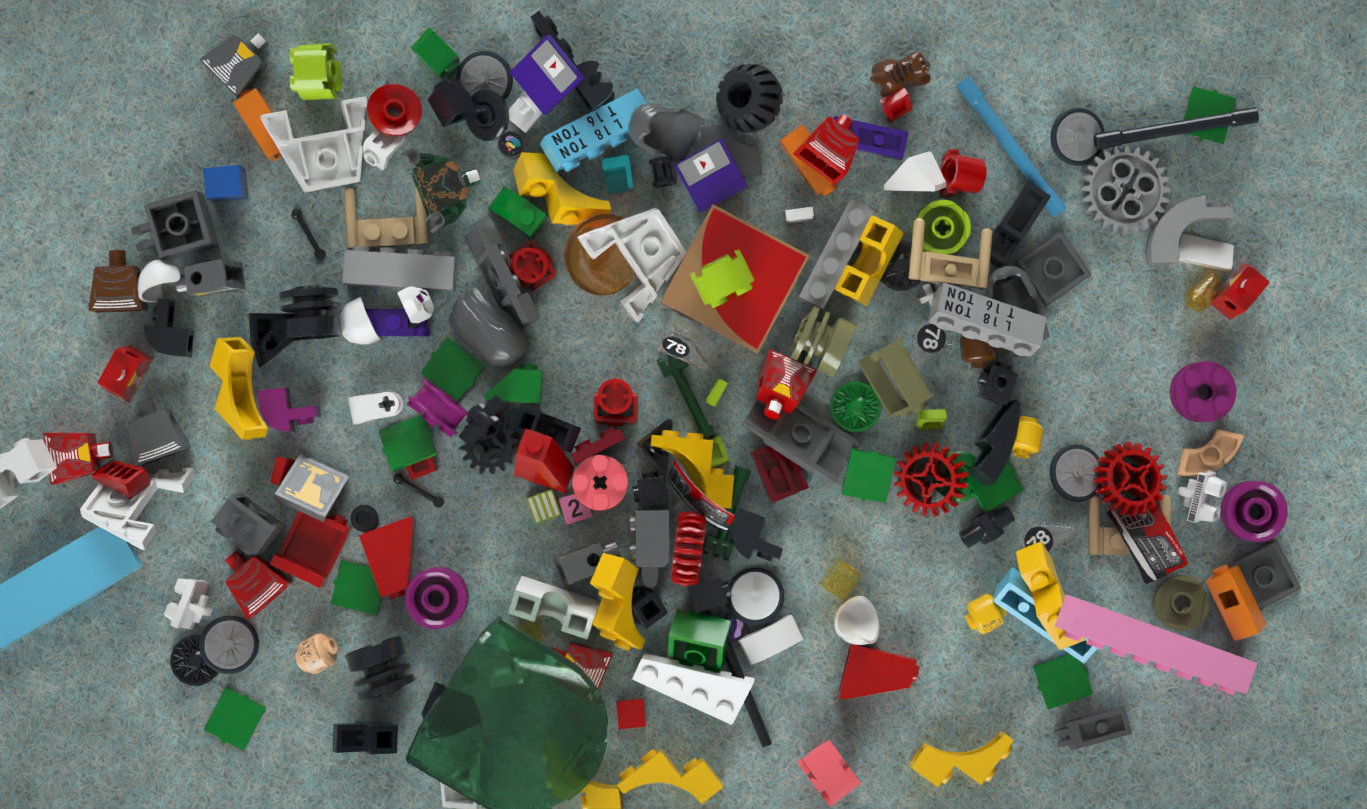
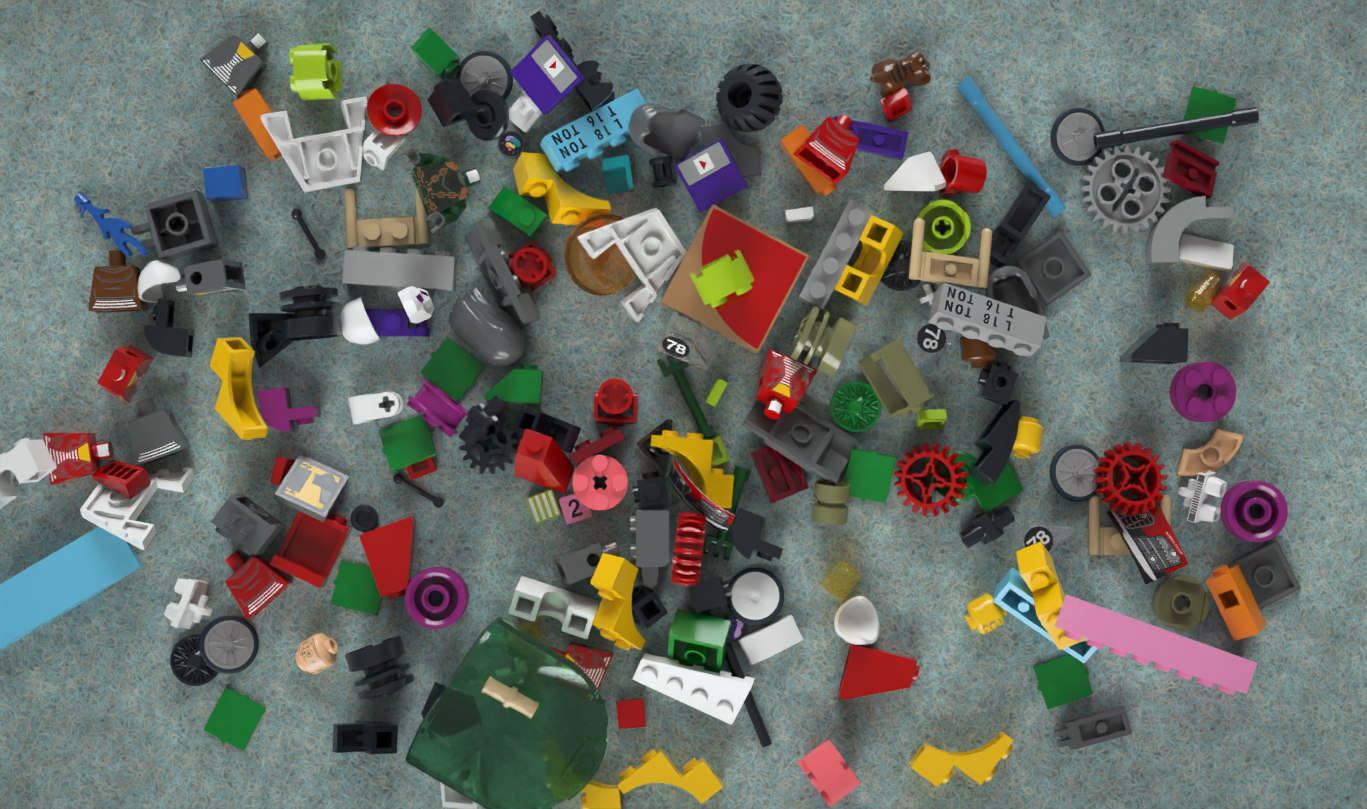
(110, 226): none -> blue piece
(510, 697): none -> tan pin
(830, 504): none -> olive wheel
(1160, 346): none -> black slope
(1190, 169): none -> dark red plate

